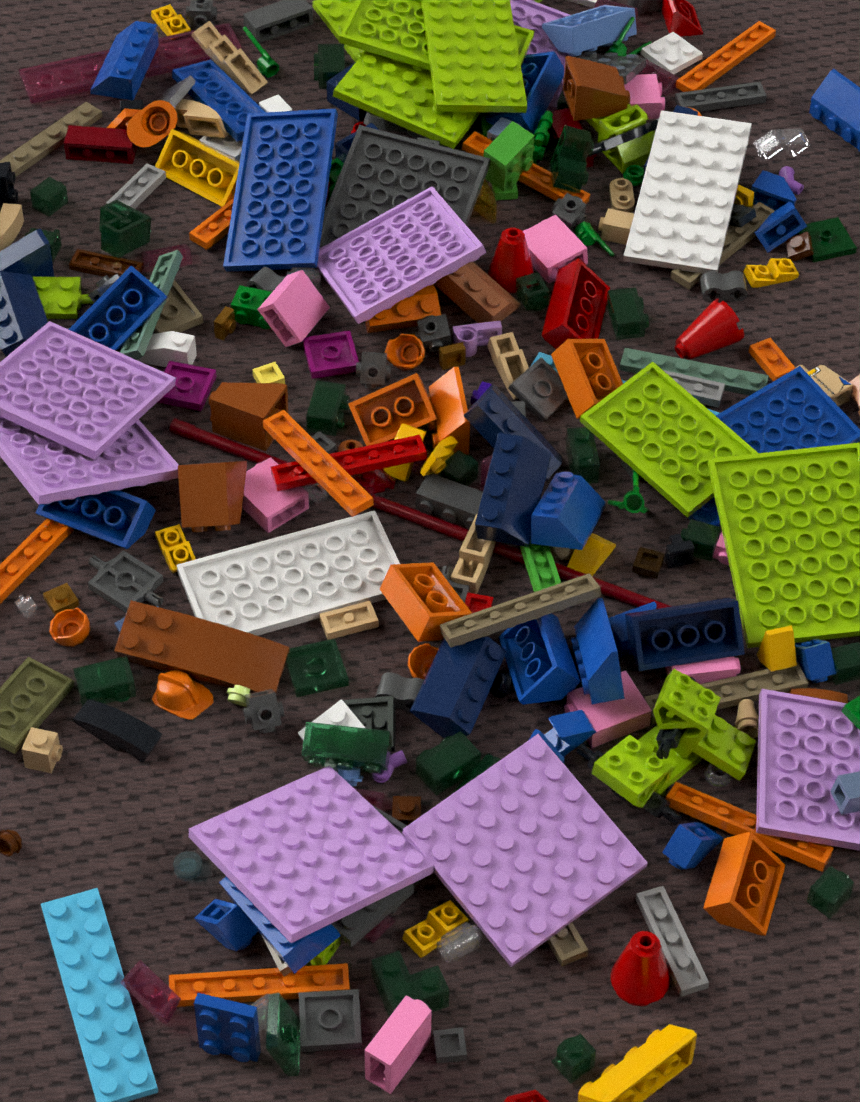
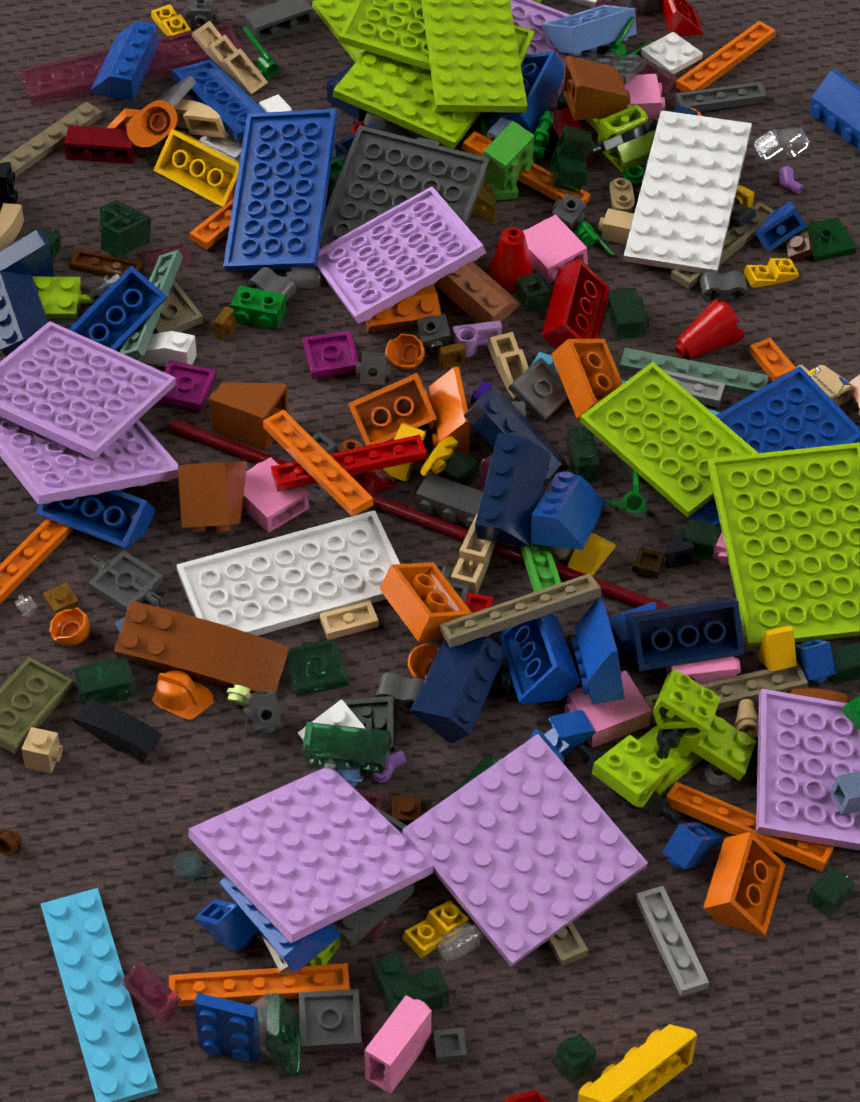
(49, 196): clear green brick -> none
(140, 186): light grey plate -> none
(174, 546): yellow slope -> none
(268, 374): light yellow plate -> none
(293, 308): bright pink brick -> none
(327, 408): clear green brick -> none
(328, 63): clear green brick -> none
(447, 762): clear green brick -> none
(641, 971): red cone -> none
(772, 191): blue slope -> none

